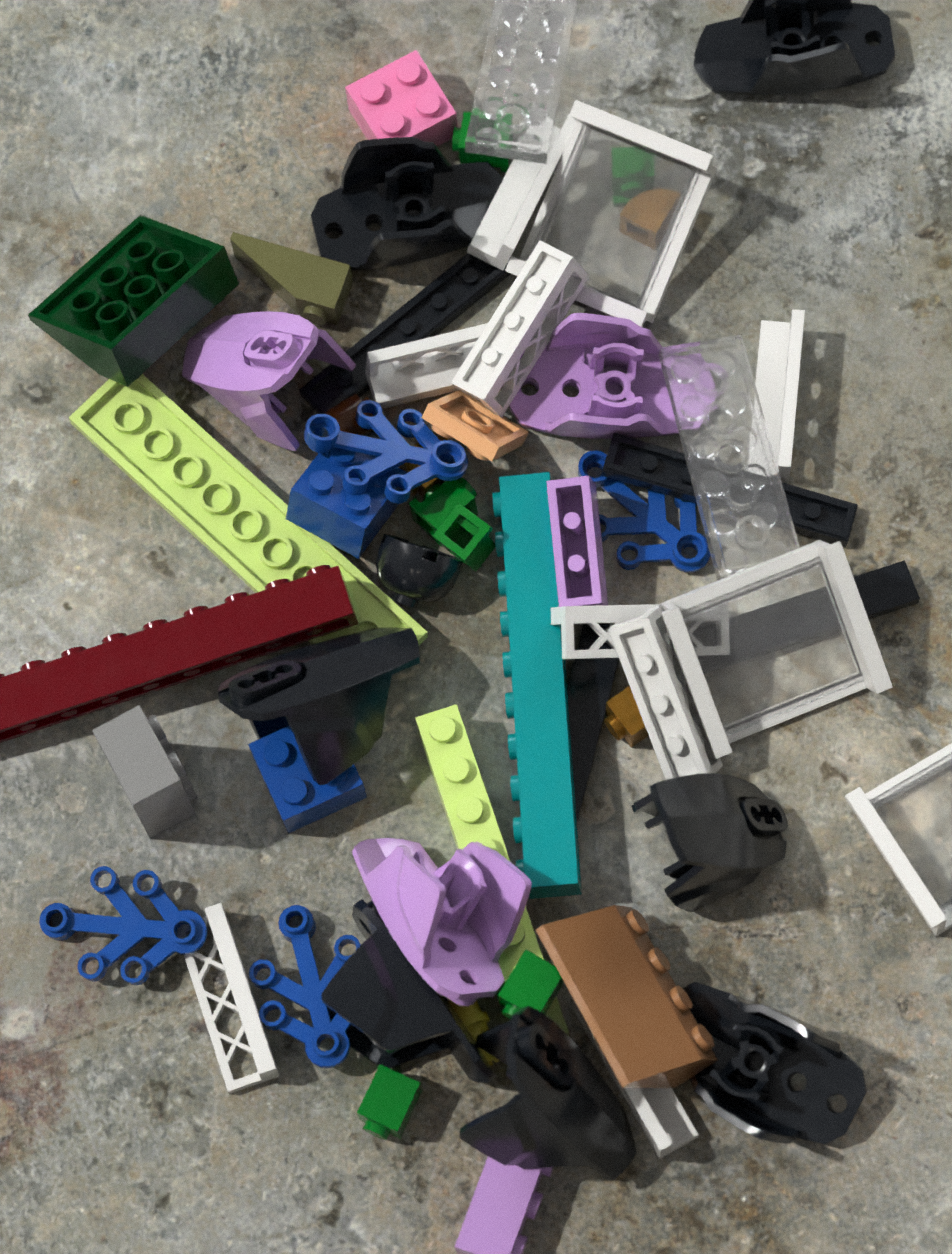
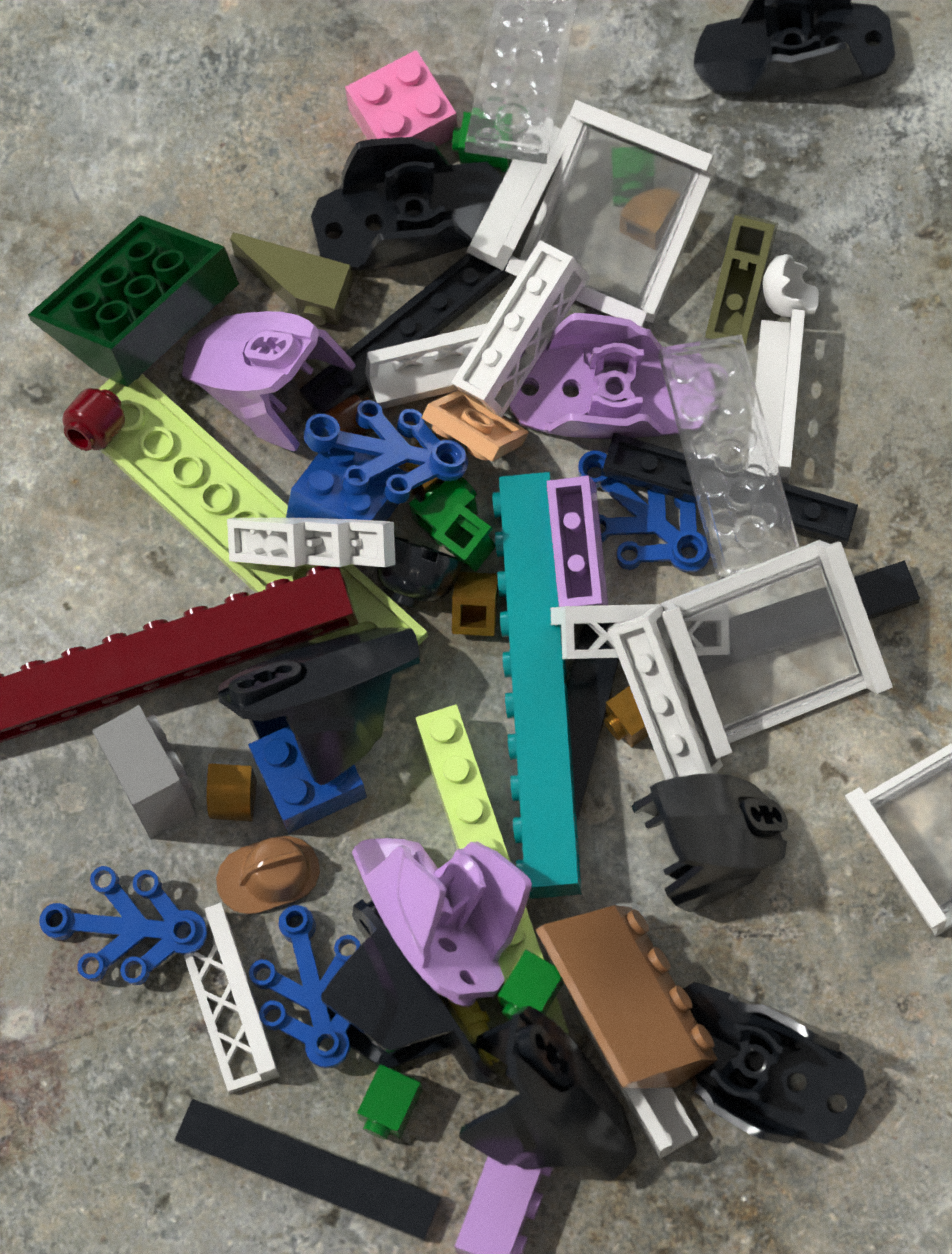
(93, 419): none -> dark red head
(231, 792): none -> pearl gold brick
(267, 874): none -> medium nougat piece
(308, 1170): none -> black tile
(311, 541): none -> white slope
(475, 604): none -> pearl gold brick
(741, 277): none -> olive slope
(786, 289): none -> white hair

